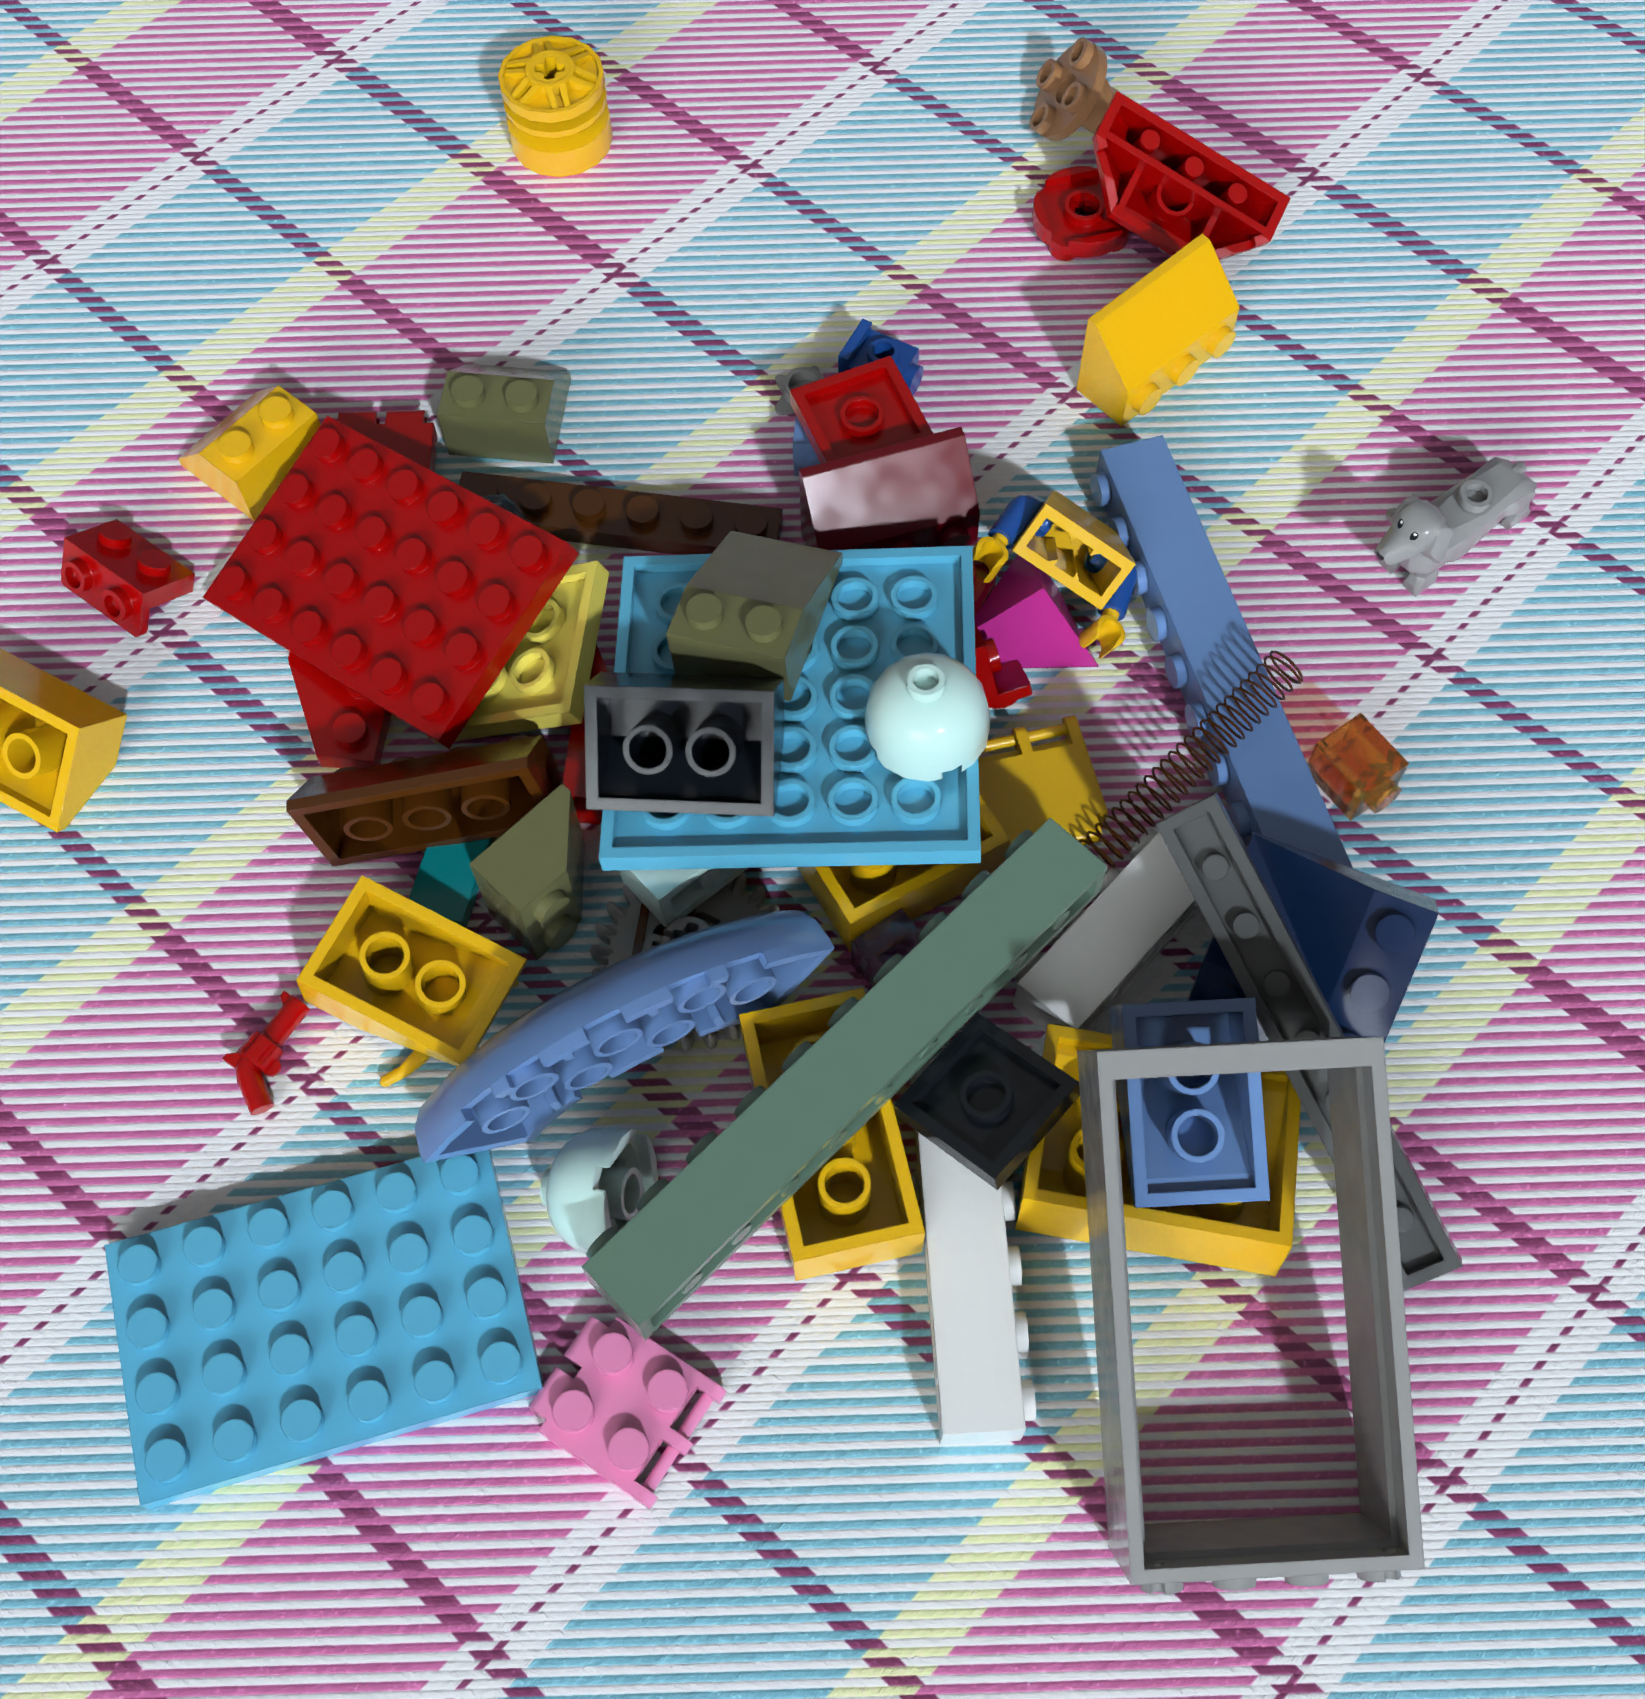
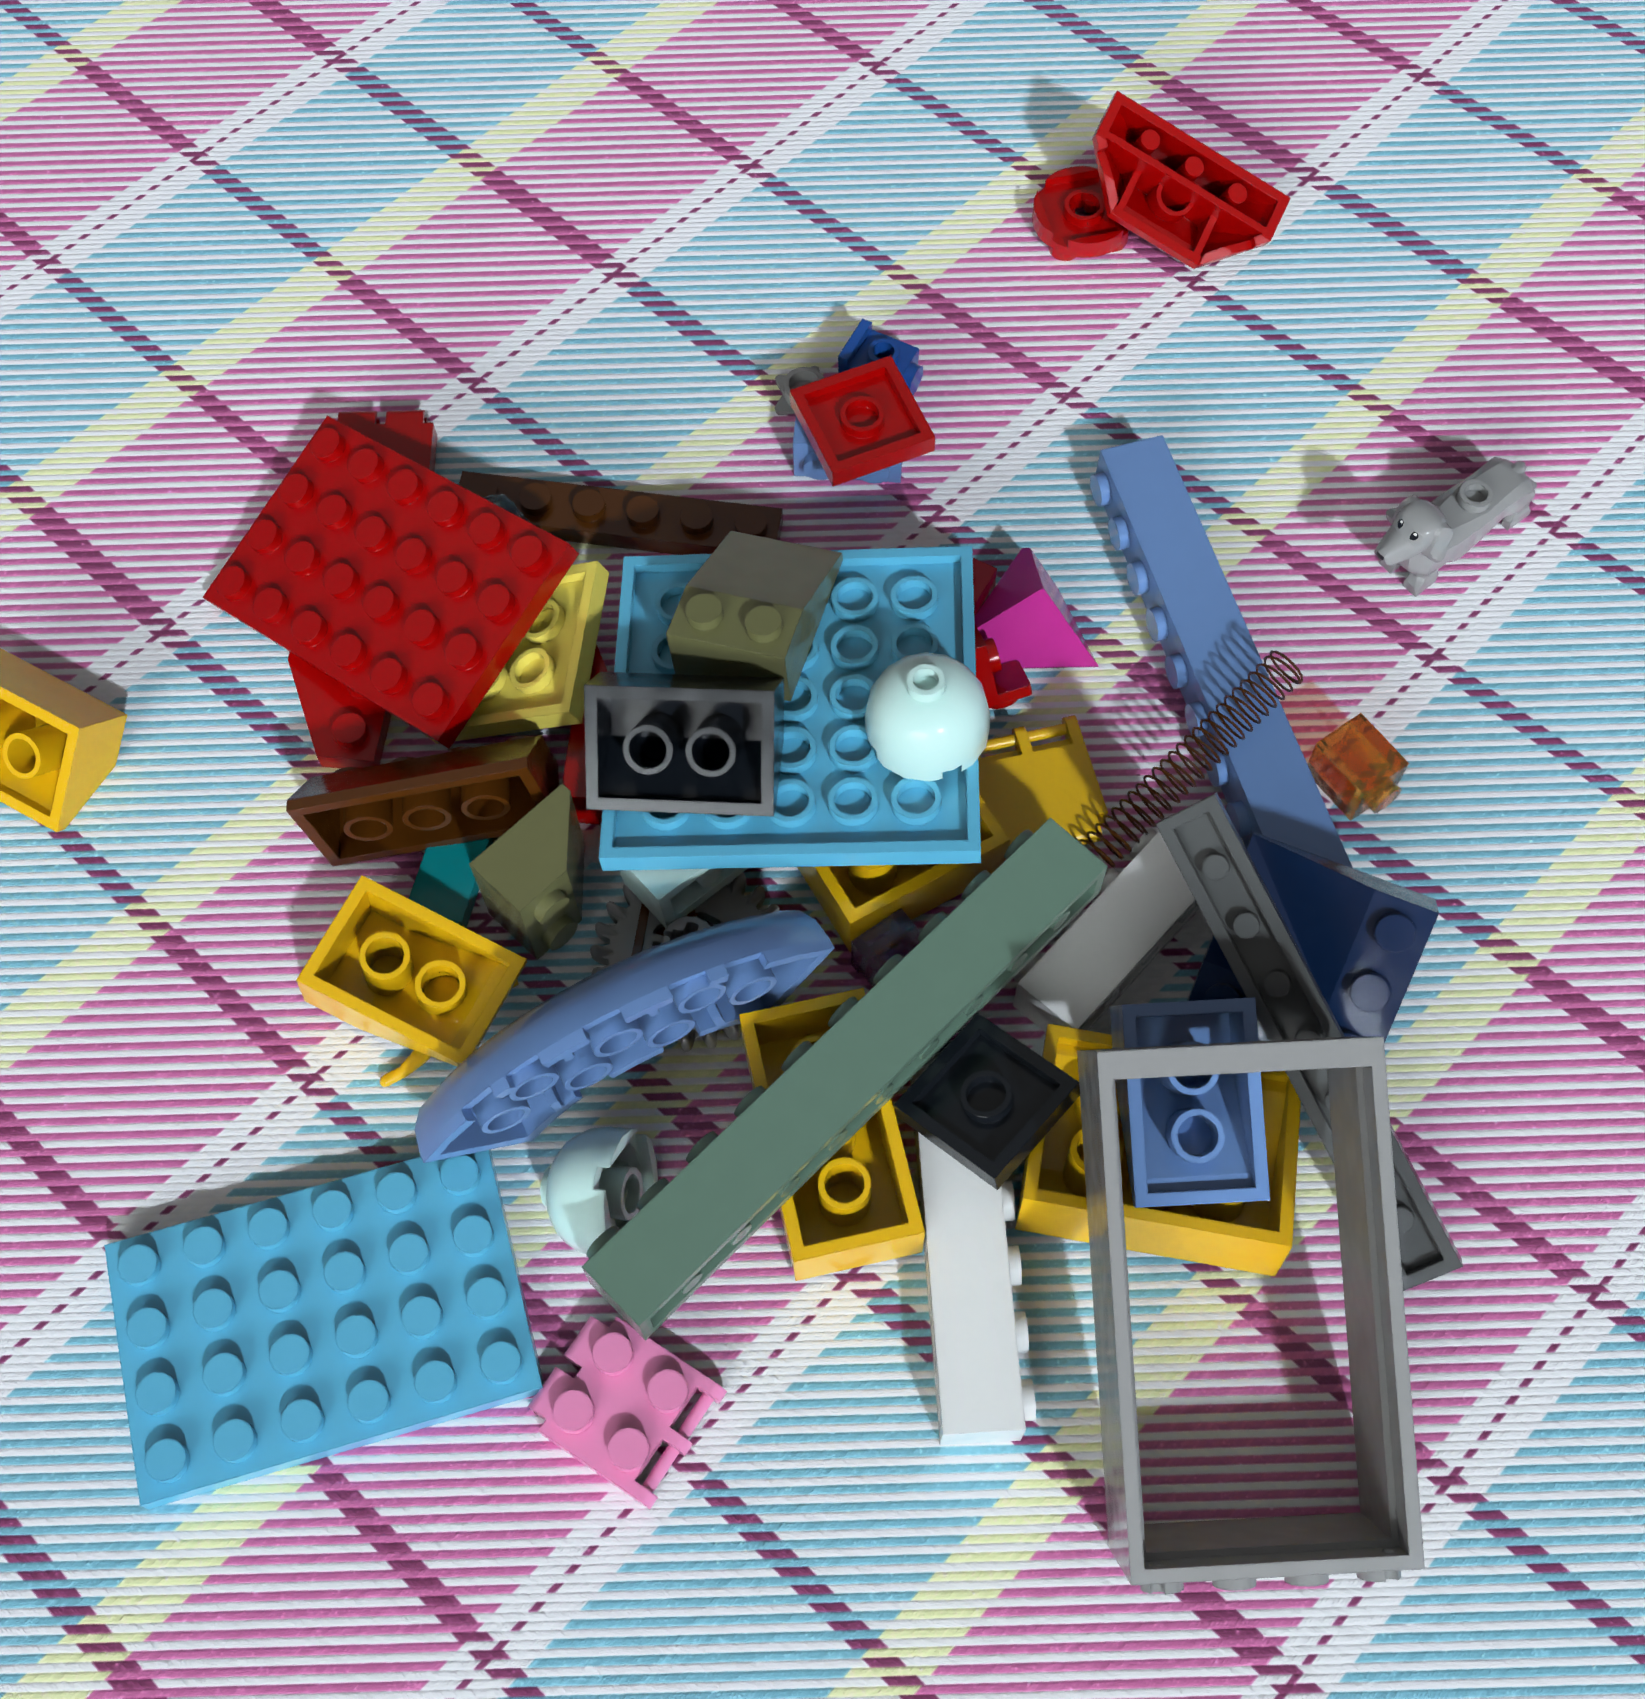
(122, 574): red bracket -> none
(253, 448): yellow slope -> none
(261, 1054): red piece -> none
(503, 412): olive slope -> none
(556, 105): yellow wheel -> none
(893, 497): slope -> none
(1072, 92): medium nougat plate -> none
(1073, 551): torso -> none
(1158, 333): yellow slope -> none

